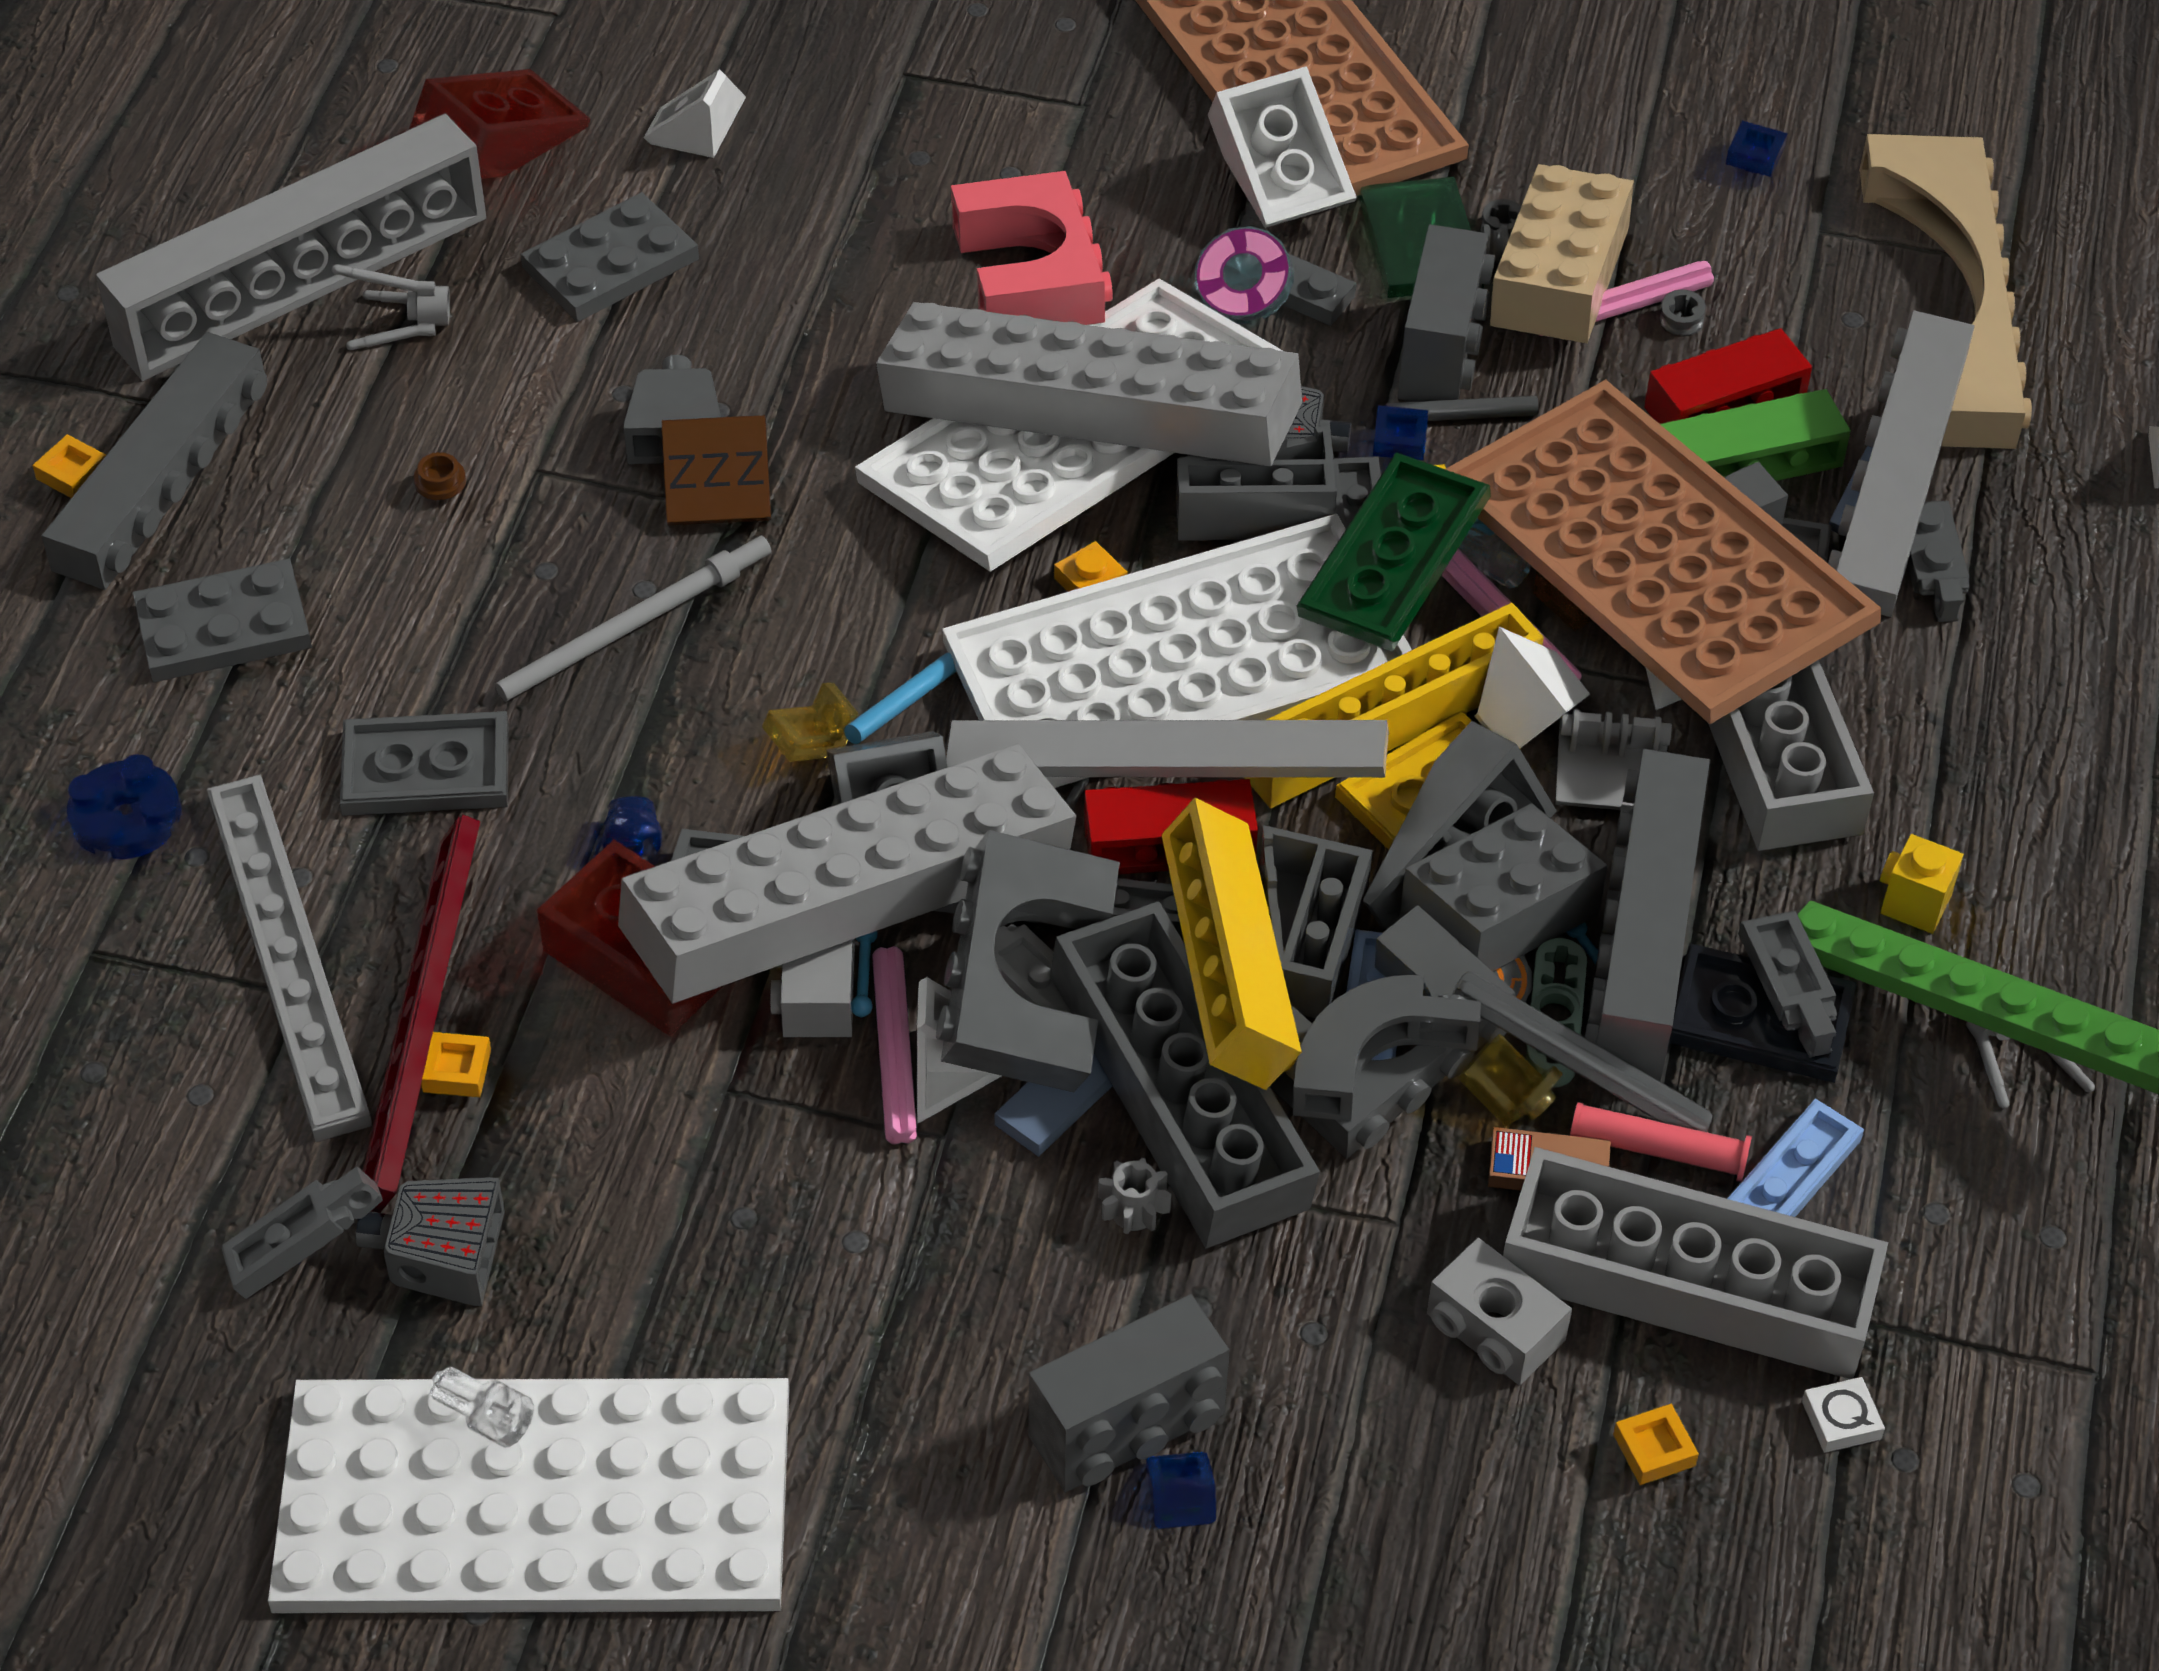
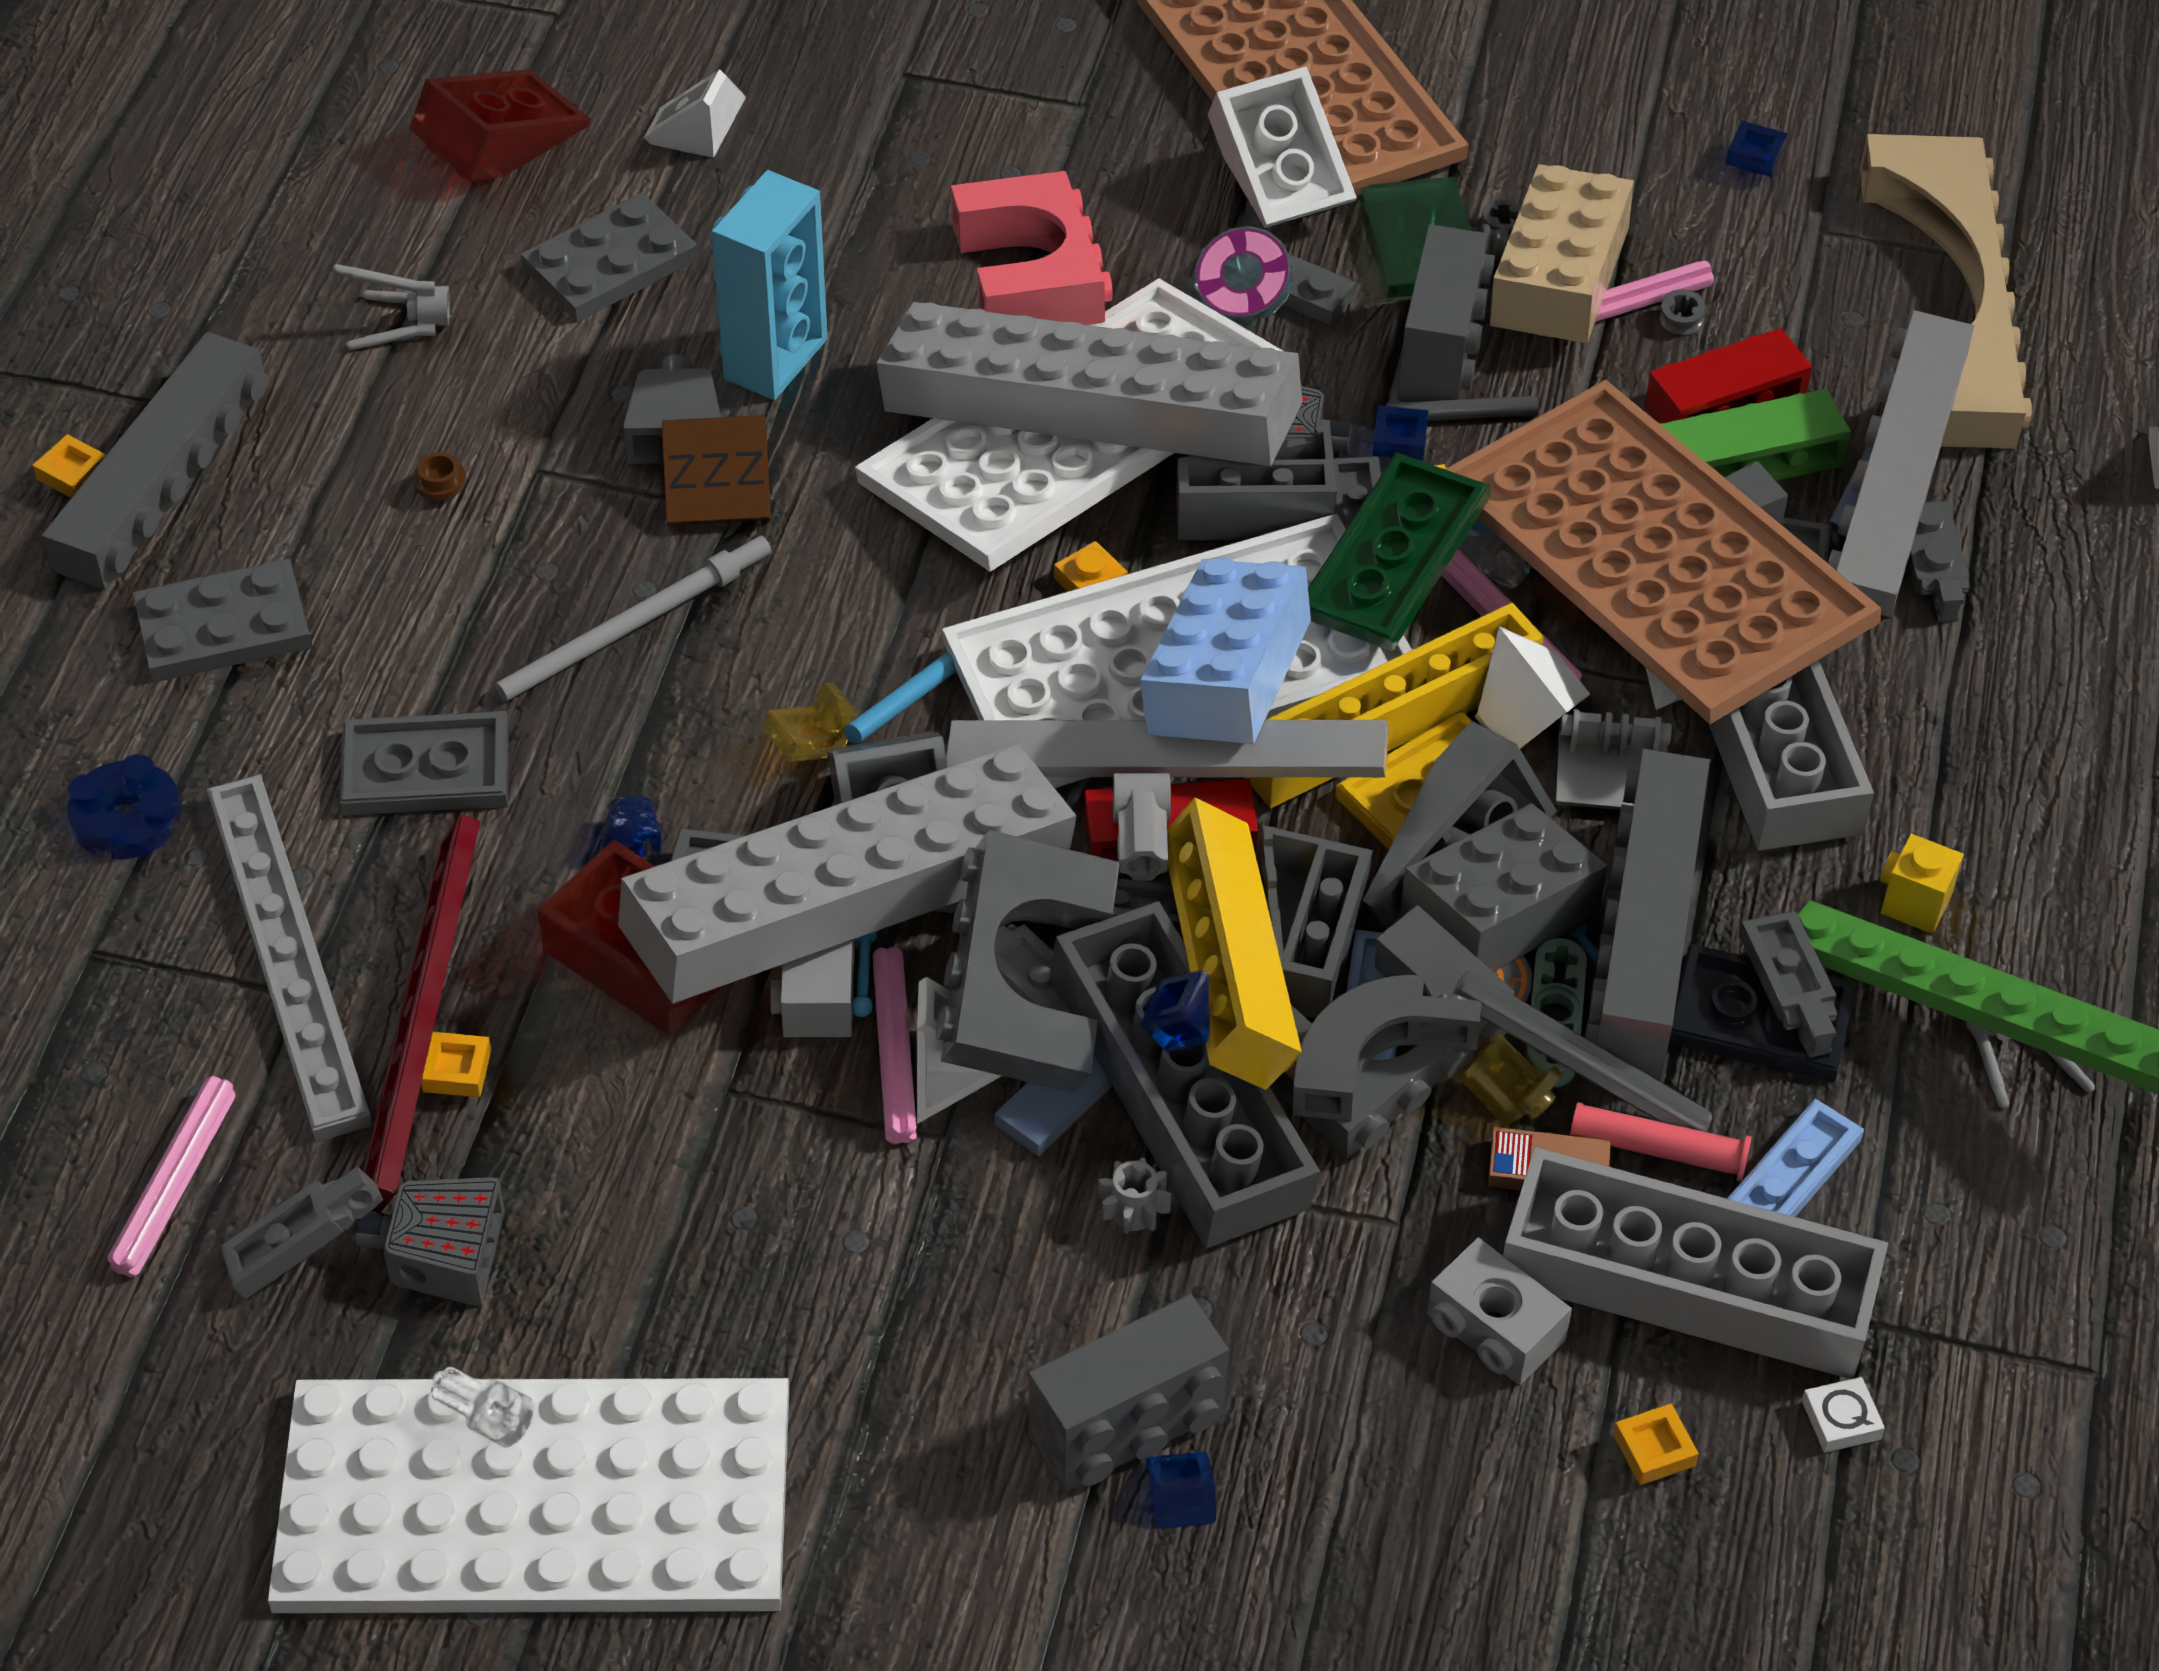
(171, 1177): none -> bright pink axle
(285, 244): light grey brick -> none
(770, 284): none -> medium azure brick
(1142, 817): none -> light grey piece
(1179, 1011): none -> clear blue slope
(1226, 651): none -> light blue brick

